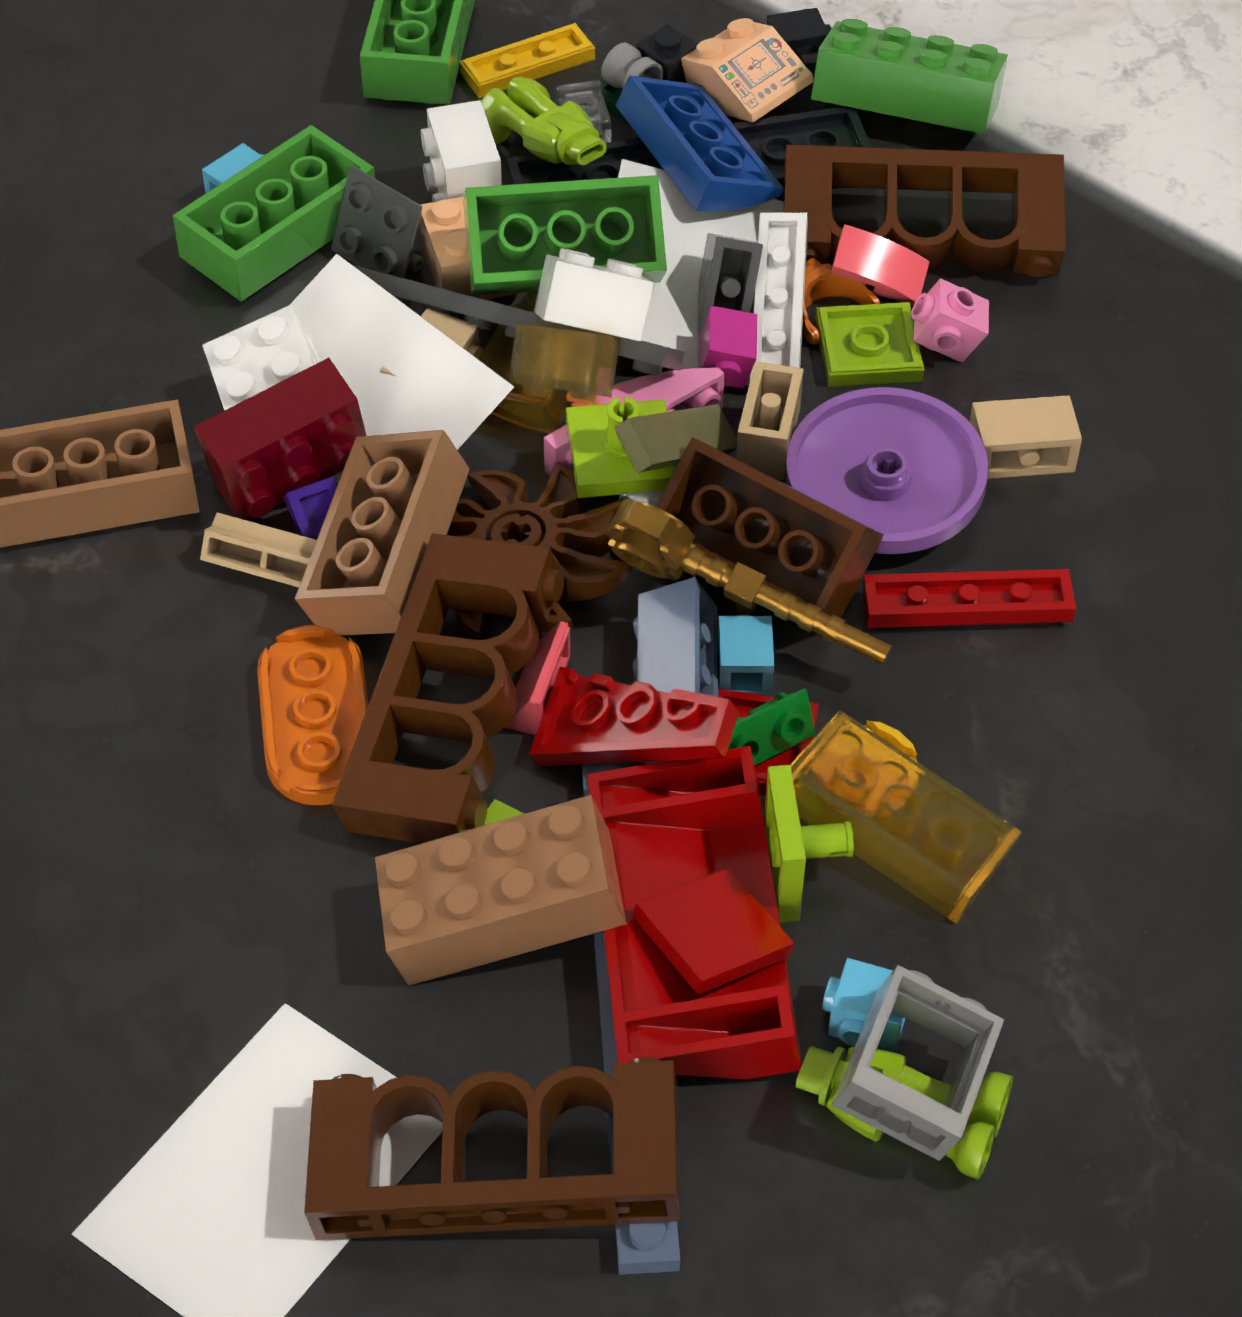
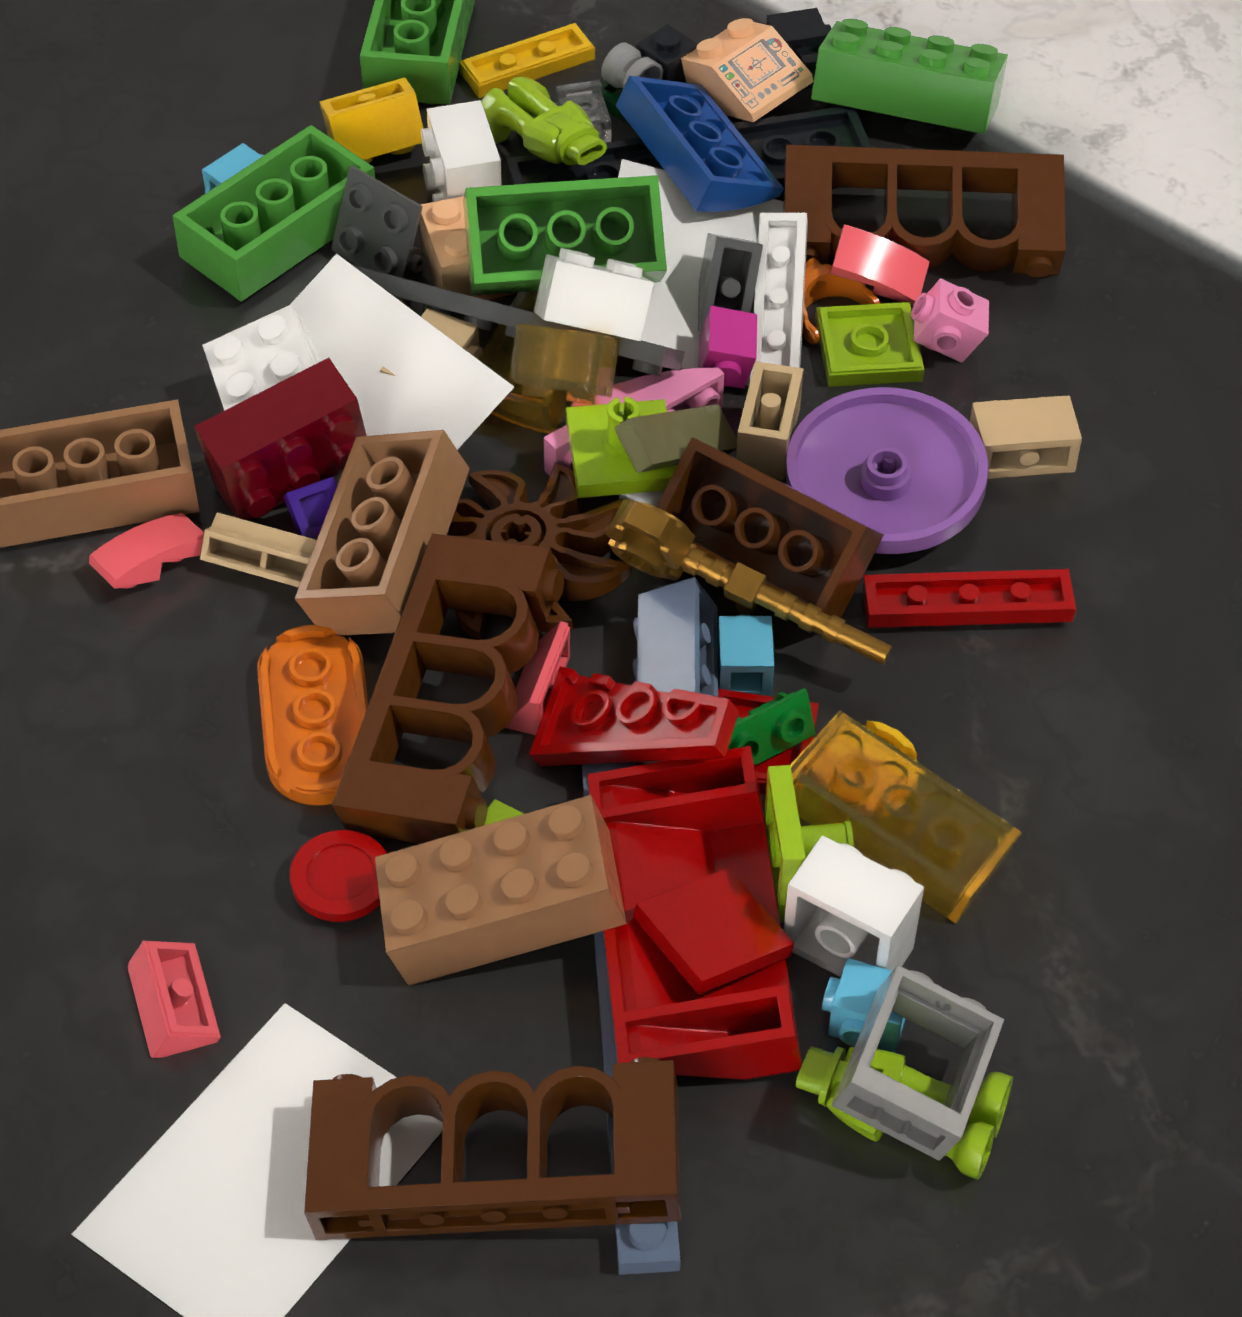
(139, 552): none -> coral slope
(172, 998): none -> coral slope
(337, 875): none -> red piece
(375, 119): none -> yellow brick
(851, 909): none -> white brick

